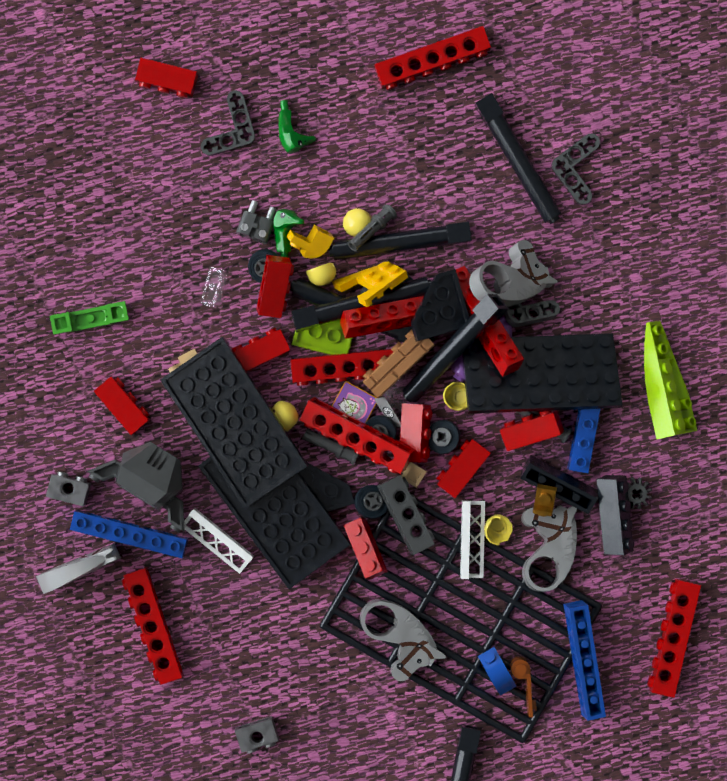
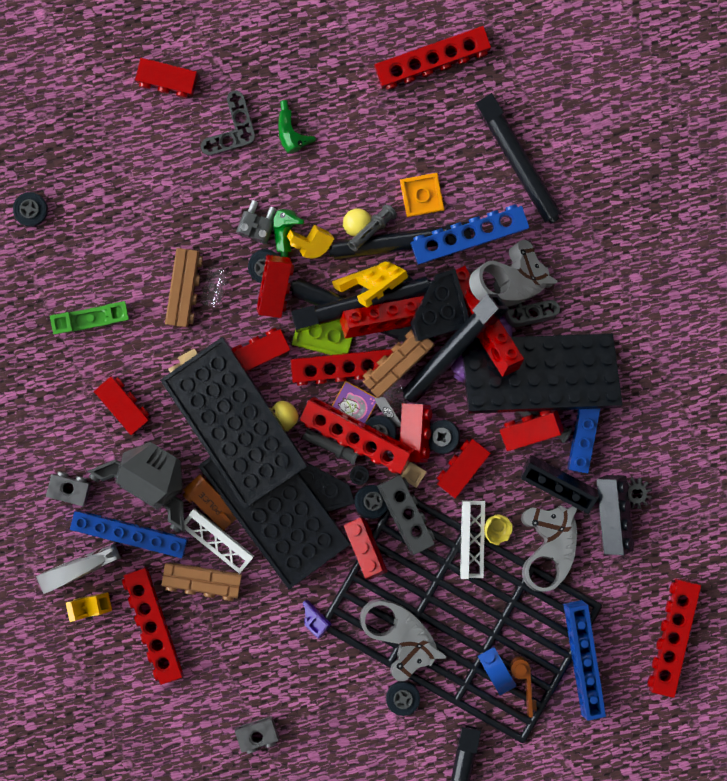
(23, 207): none -> black wheel
(88, 606): none -> yellow brick
(183, 288): none -> medium nougat brick
(202, 580): none -> medium nougat brick
(209, 501): none -> dark orange door
(315, 620): none -> tile
(322, 274): light yellow hair -> none
(359, 472): none -> black wheel
(406, 704): none -> black wheel
(422, 195): none -> light orange tile
(455, 396): light yellow hair -> none
(514, 213): none -> blue brick
(544, 500): pearl gold bracket -> none
(570, 162): dark grey beam -> none
(665, 386): lime wedge -> none

